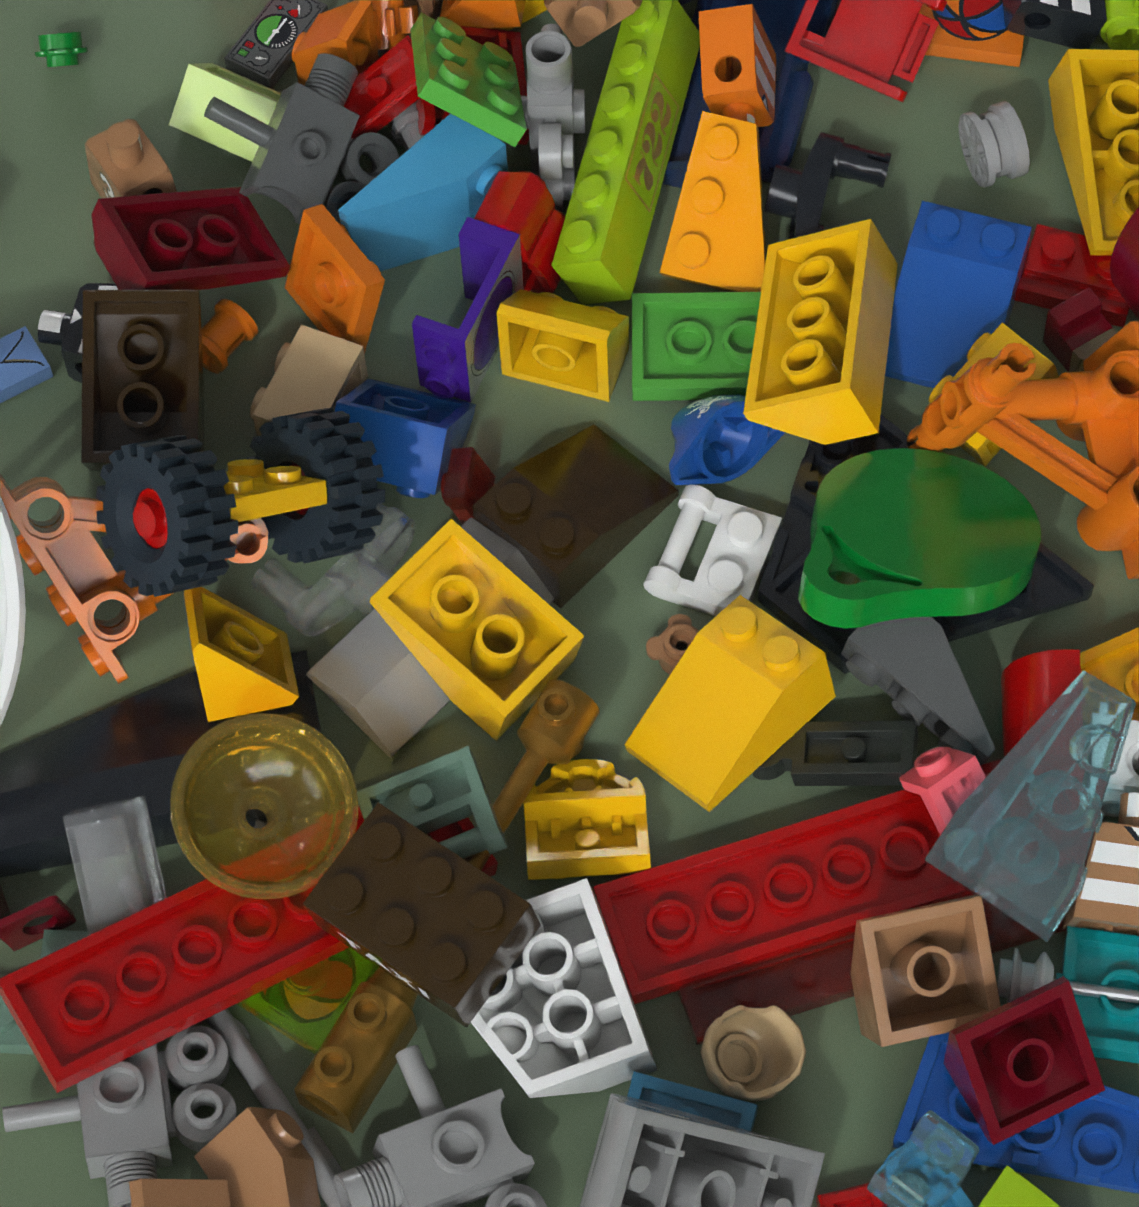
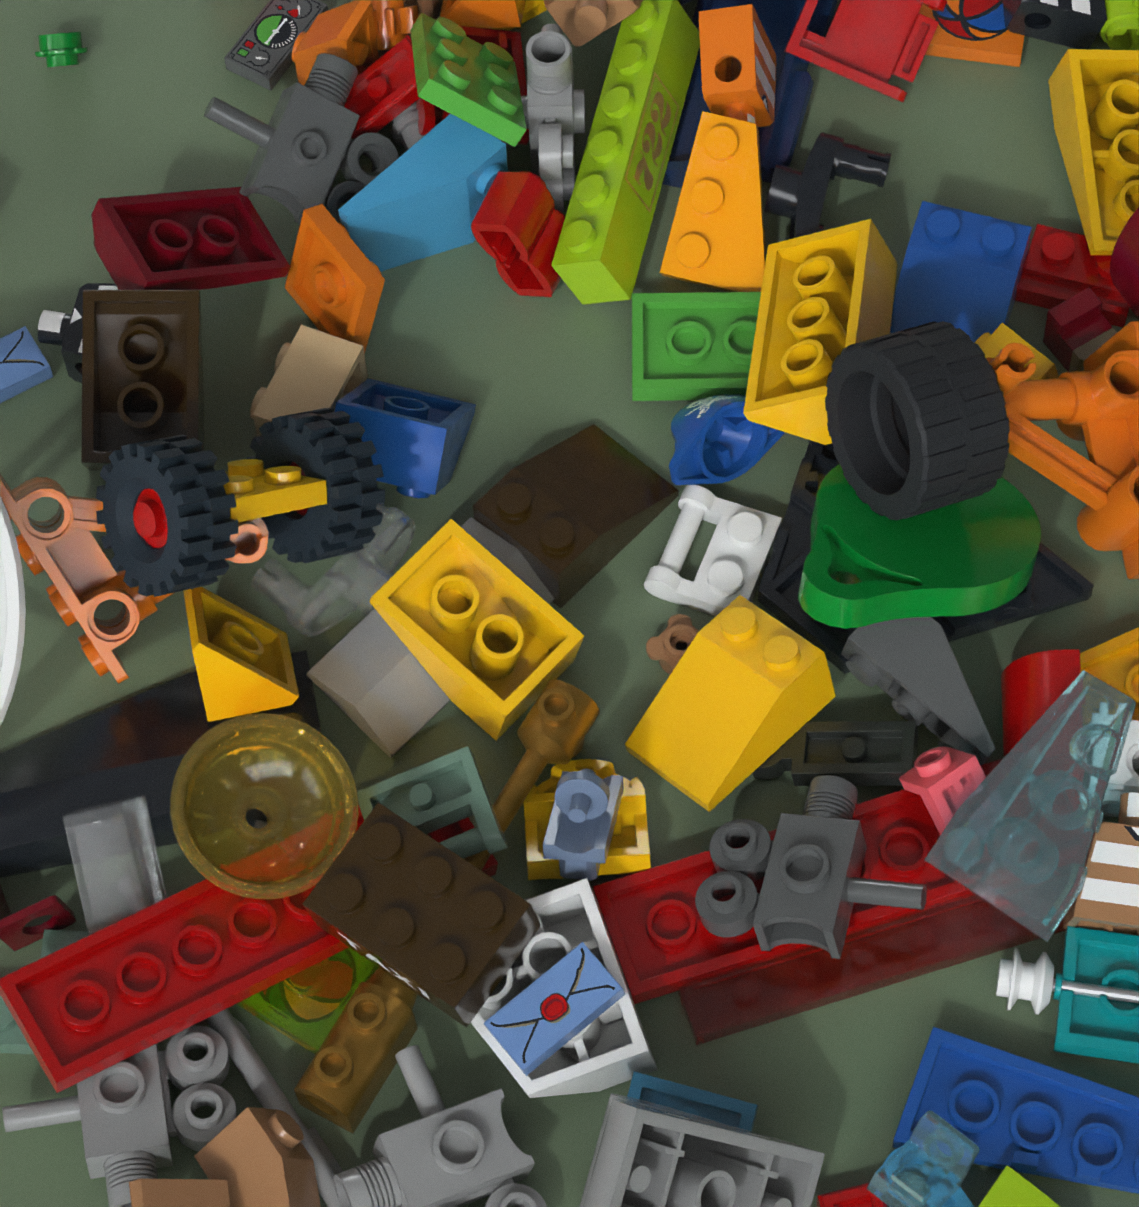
(126, 162): medium nougat torso -> none
(209, 80): yellowish green brick -> none
(225, 333): orange bush -> none
(454, 359): dark purple panel -> none
(465, 482): clear red plate -> none
(554, 1008): none -> medium blue tile
(562, 343): yellow slope -> none
(582, 822): none -> sand blue hips
(753, 1052): tan hair -> none
(806, 871): none -> dark grey piece
(917, 420): none -> black tyre
(923, 971): medium nougat slope -> none
(994, 144): light grey wheel -> none
(1024, 1061): dark red slope -> none

